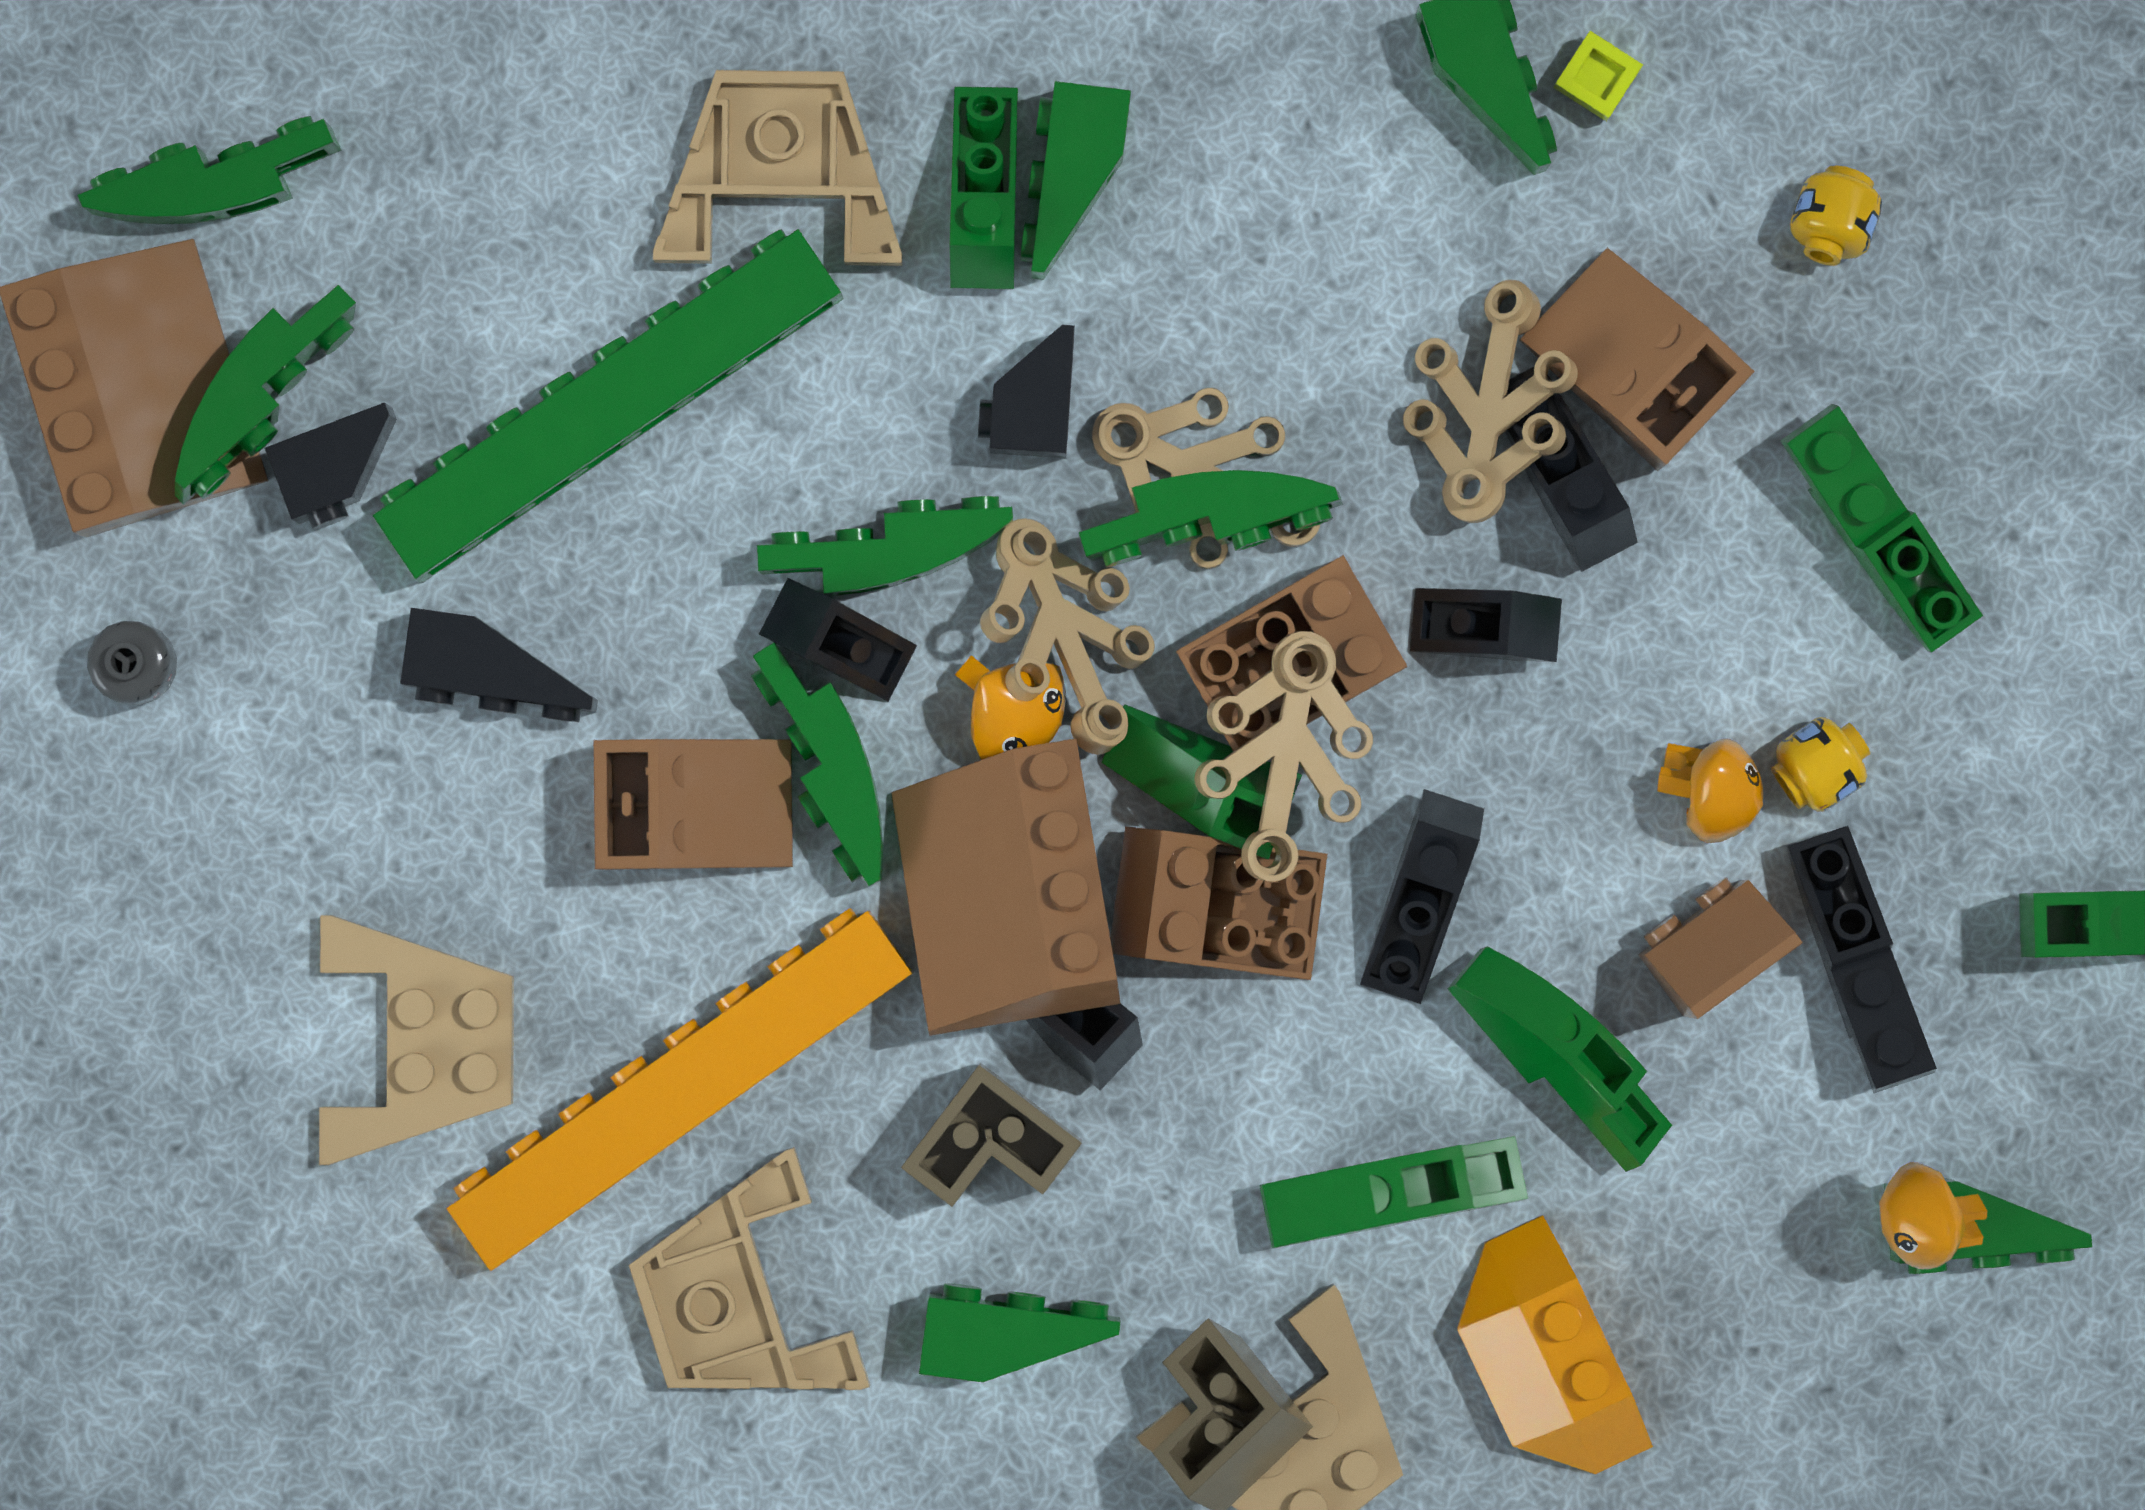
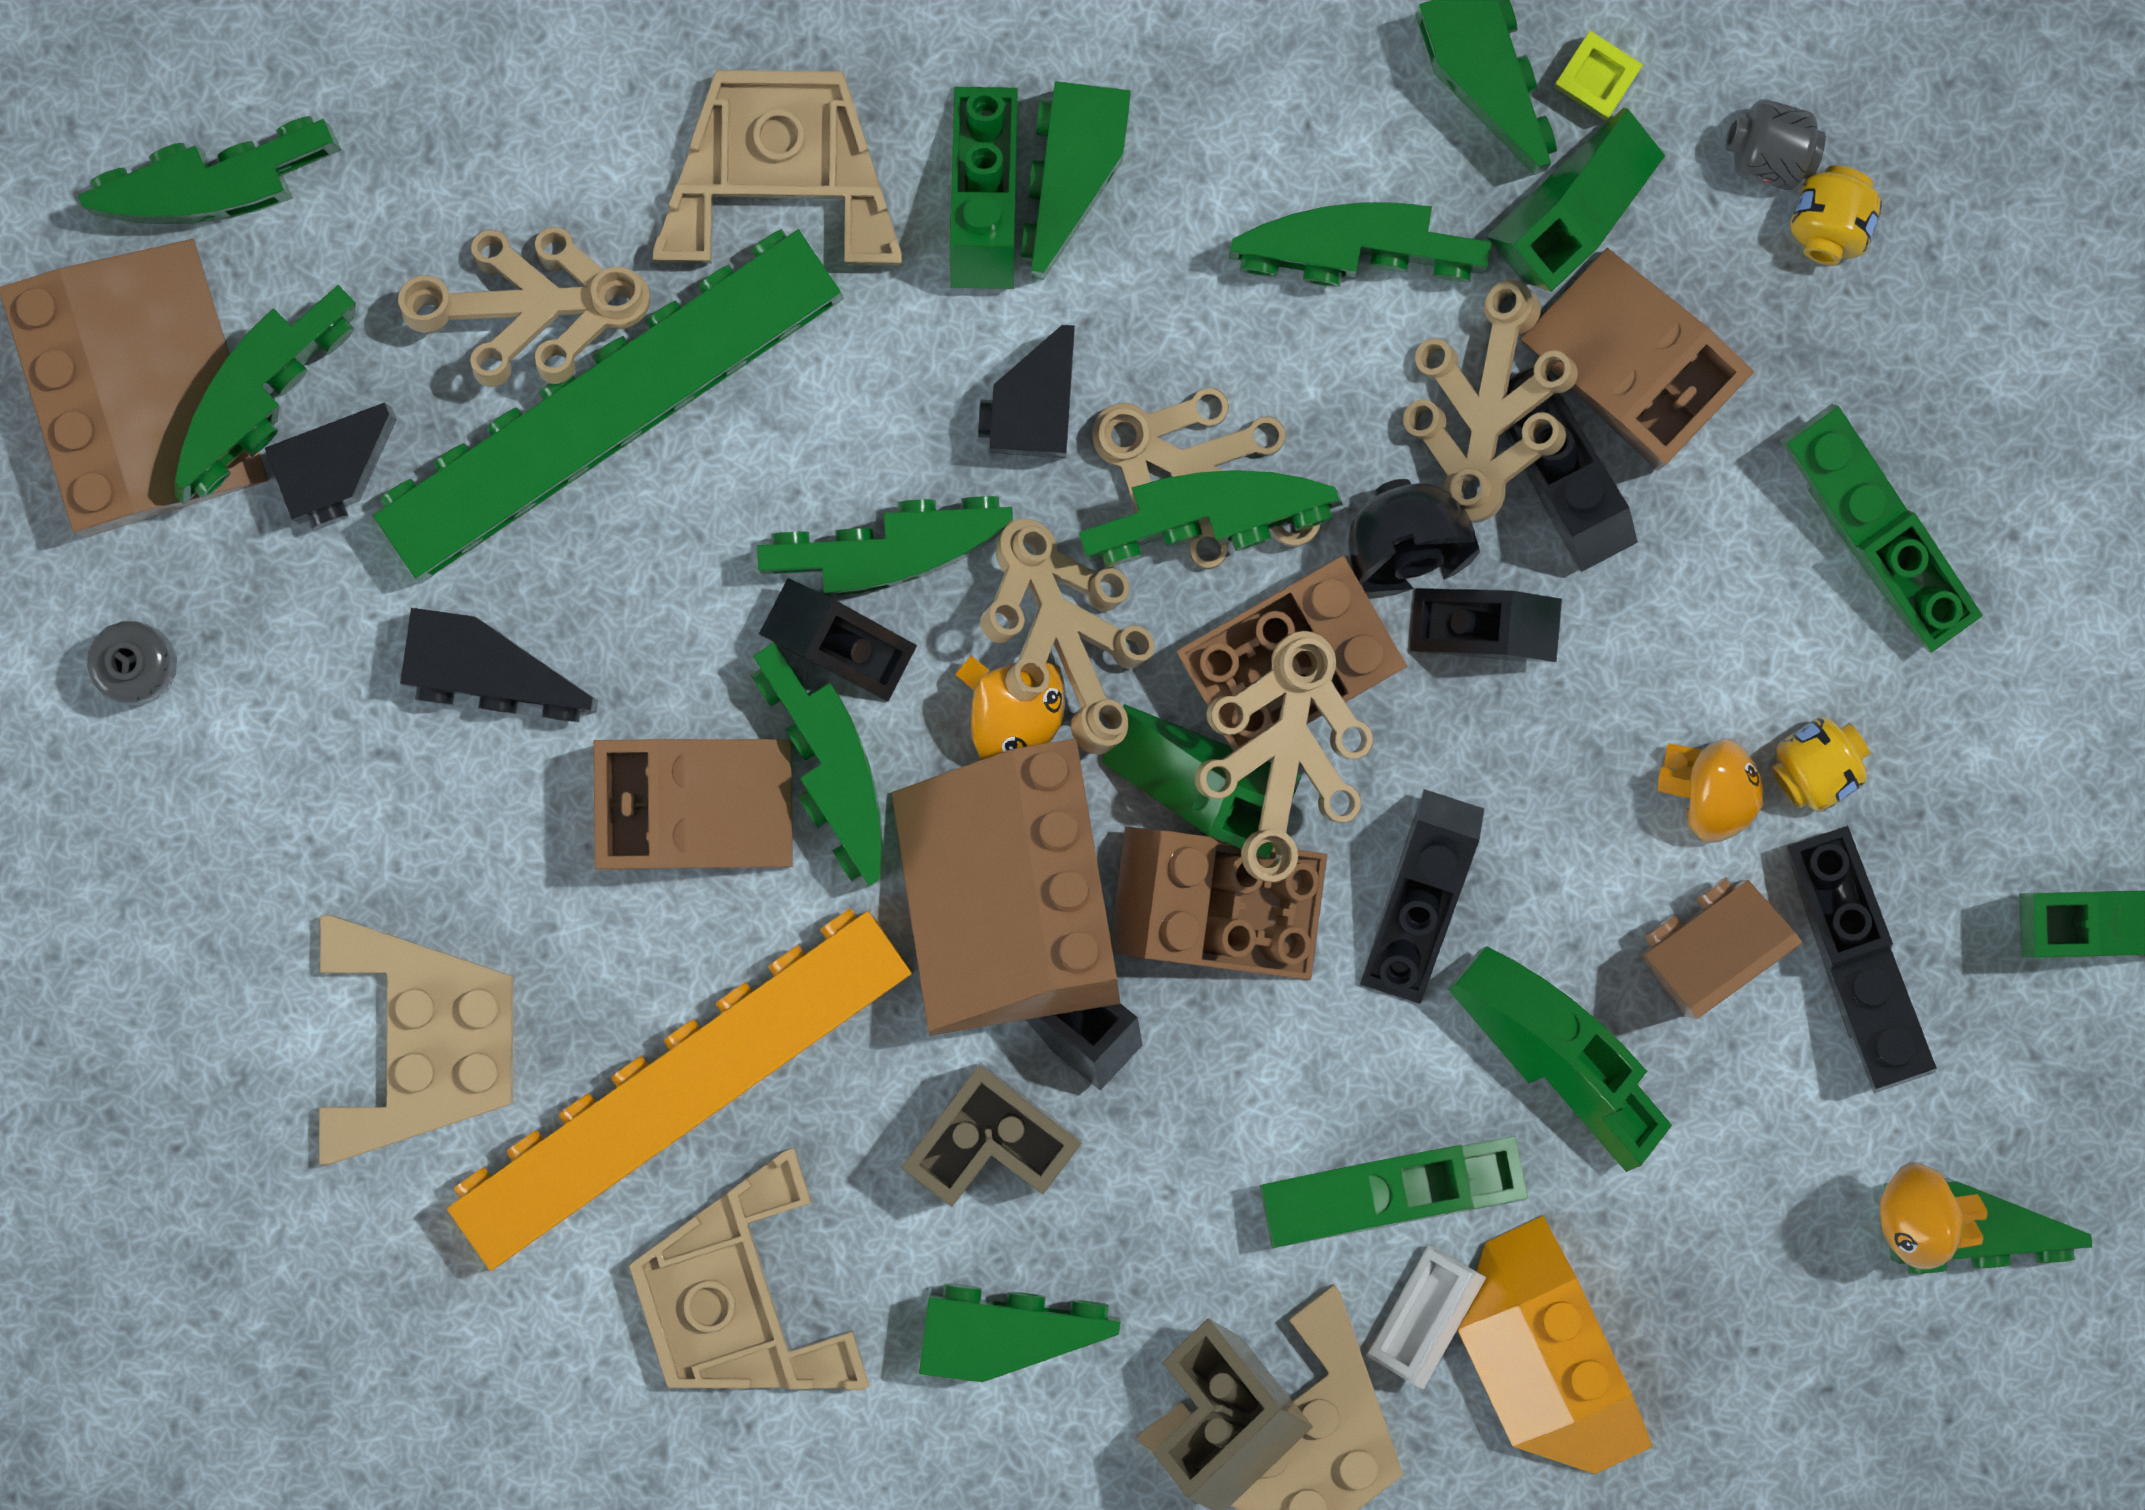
(534, 304): none -> tan plant
(1331, 238): none -> green slope
(1407, 535): none -> black cylinder
(1426, 1316): none -> white tile
(1577, 203): none -> green slope
(1776, 144): none -> dark grey head

